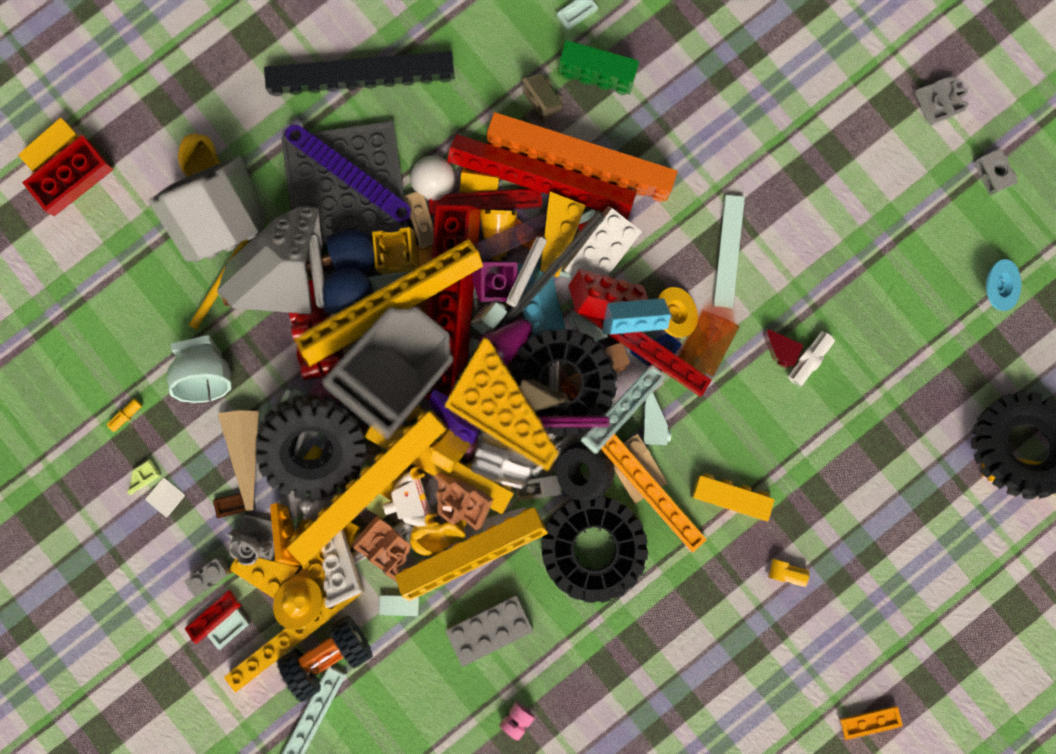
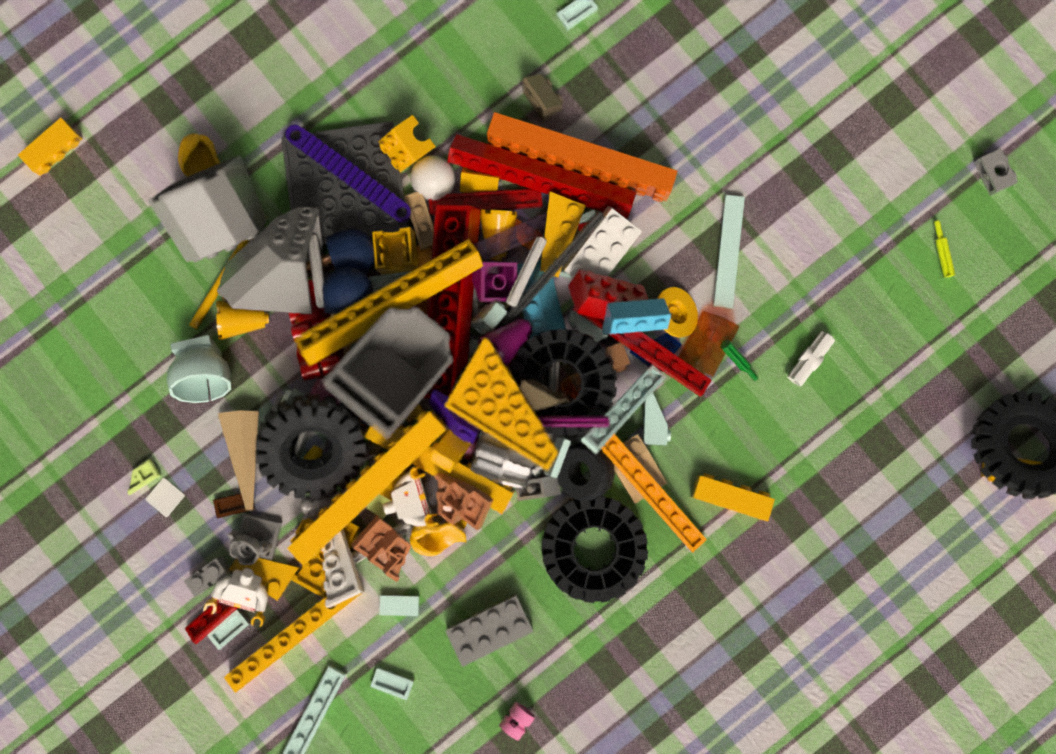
(67, 176): red brick -> none
(124, 415): yellow axle -> none
(238, 321): none -> yellow cone
(242, 591): none -> white torso
(282, 534): light orange wing -> none
(298, 603): yellow hat -> none
(301, 669): black plate -> none
(359, 73): black brick -> none
(392, 683): none -> light aqua tile
(403, 146): none -> yellow piece
(470, 554): yellow brick -> none
(498, 519): white sticker -> none
(562, 446): none -> light aqua tile
(598, 67): green brick -> none
(740, 361): none -> green axle
(782, 349): dark red slope -> none
(784, 572): yellow piece -> none
(870, 722): light orange plate -> none
(942, 100): light grey plate -> none
(944, 252): none -> neon yellow axle
(1003, 285): medium azure hat -> none

